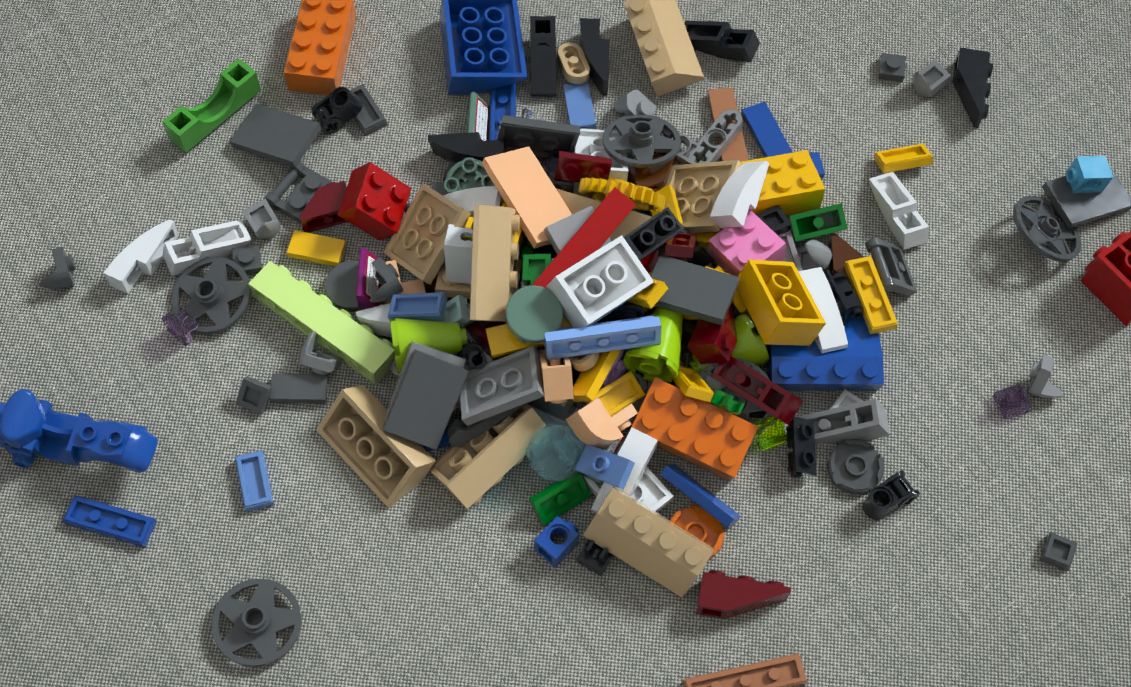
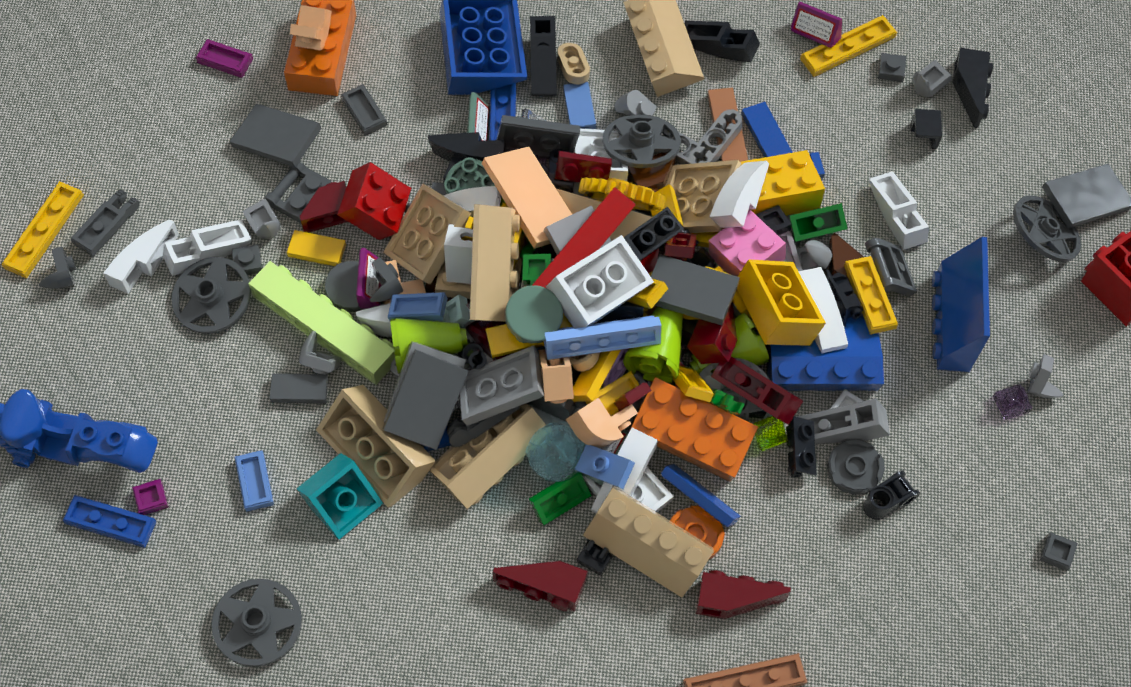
(42, 229): none -> yellow tile
(104, 222): none -> dark grey hinge
(150, 497): none -> magenta tile
(178, 328): clear purple tile -> none
(224, 58): none -> magenta tile
(235, 88): bright green arch -> none
(253, 395): dark grey plate -> none
(311, 27): none -> light nougat brick
(337, 109): black piece -> none
(340, 495): none -> teal slope
(548, 581): none -> dark red slope
(554, 552): blue brick -> none
(596, 53): black slope -> none
(632, 396): none -> dark red tile
(817, 25): none -> slope
(849, 46): none -> yellow tile
(903, 158): yellow tile -> none
(927, 125): none -> black panel
(961, 307): none -> blue slope
(1089, 174): medium azure brick -> none

